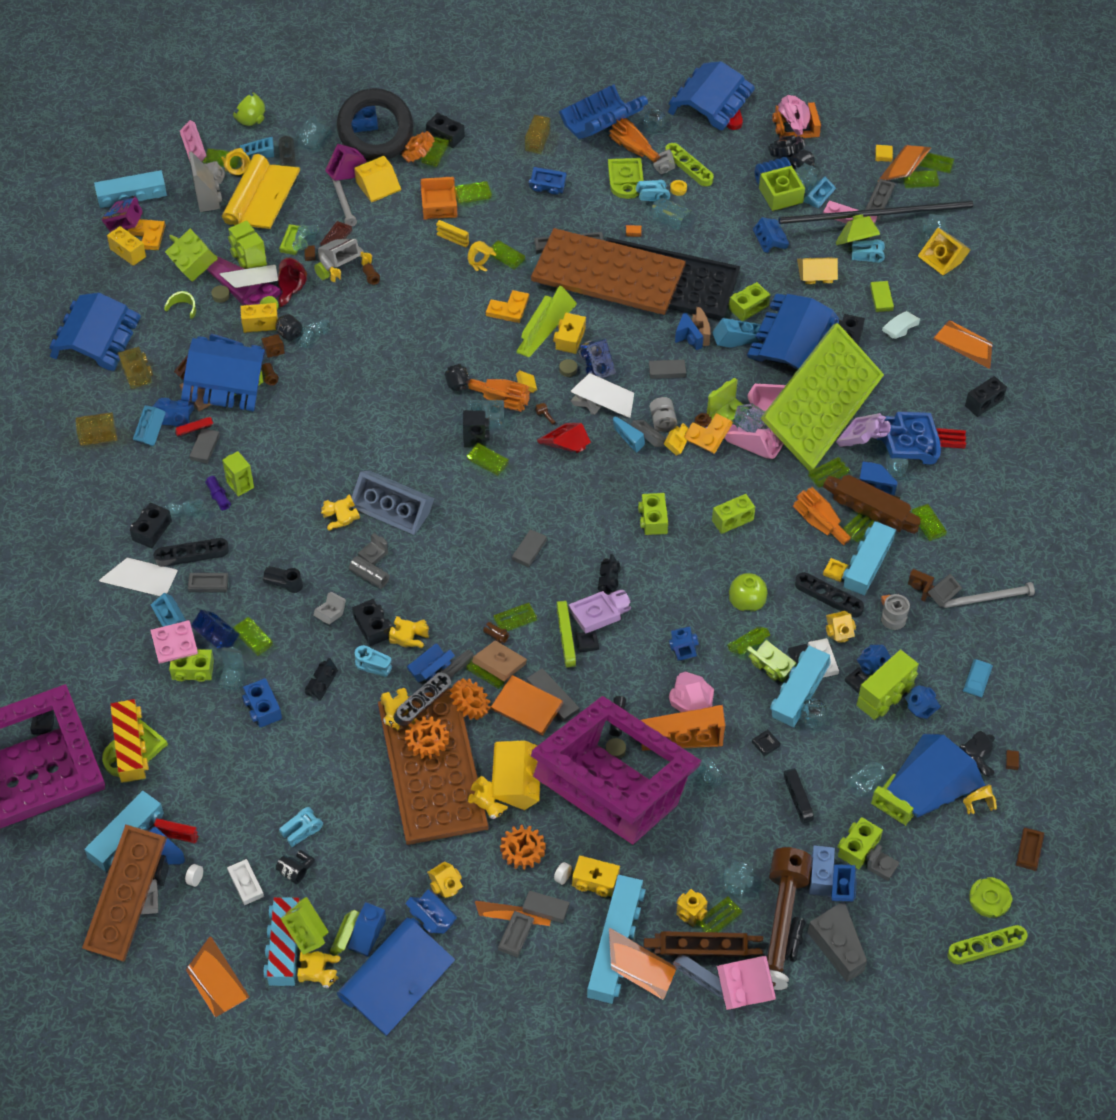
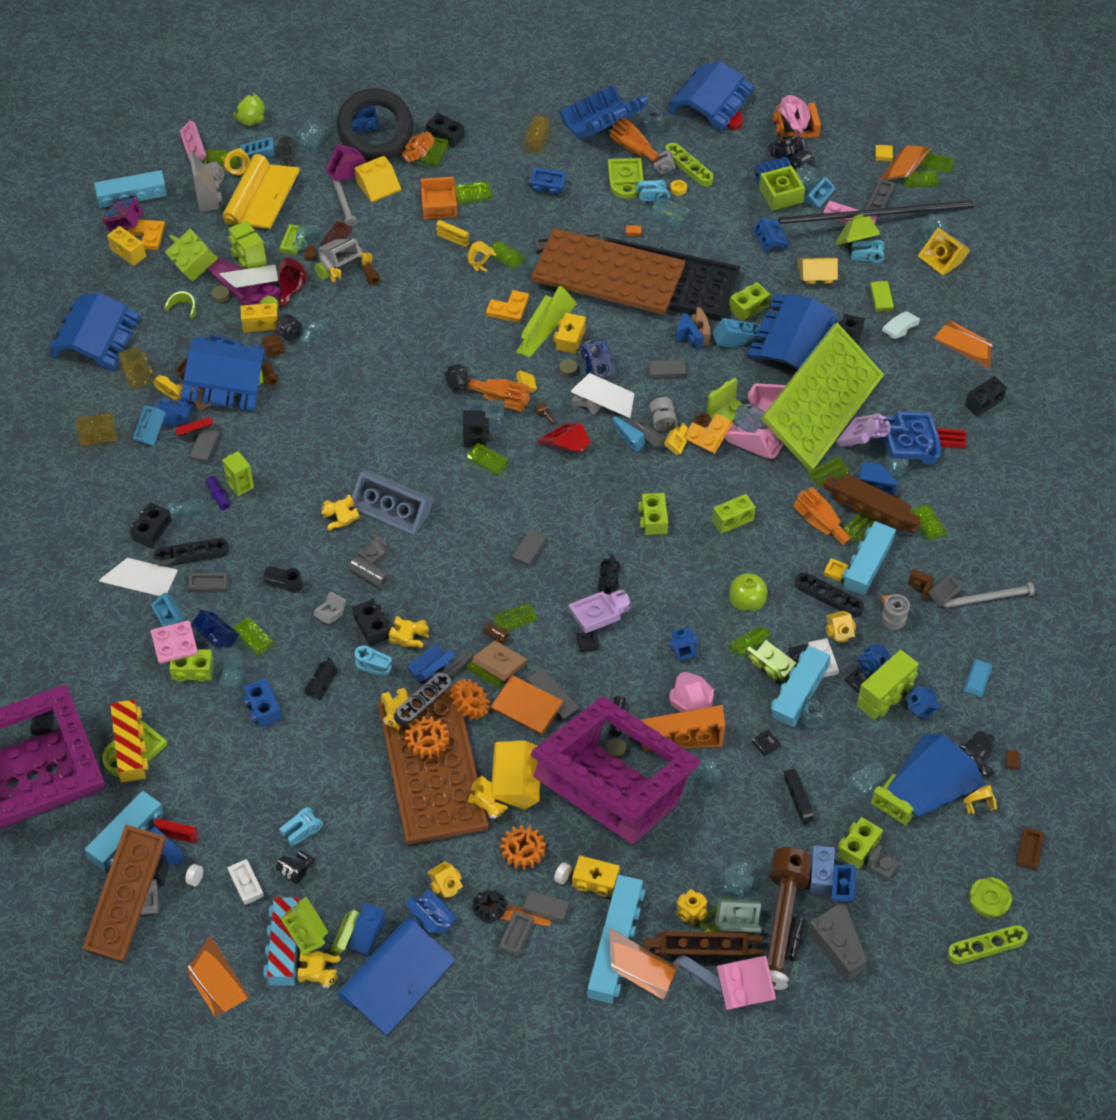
(167, 387): none -> yellow plate
(482, 910): none -> black gear
(566, 634): lime beam -> none
(738, 916): none -> sand green bracket

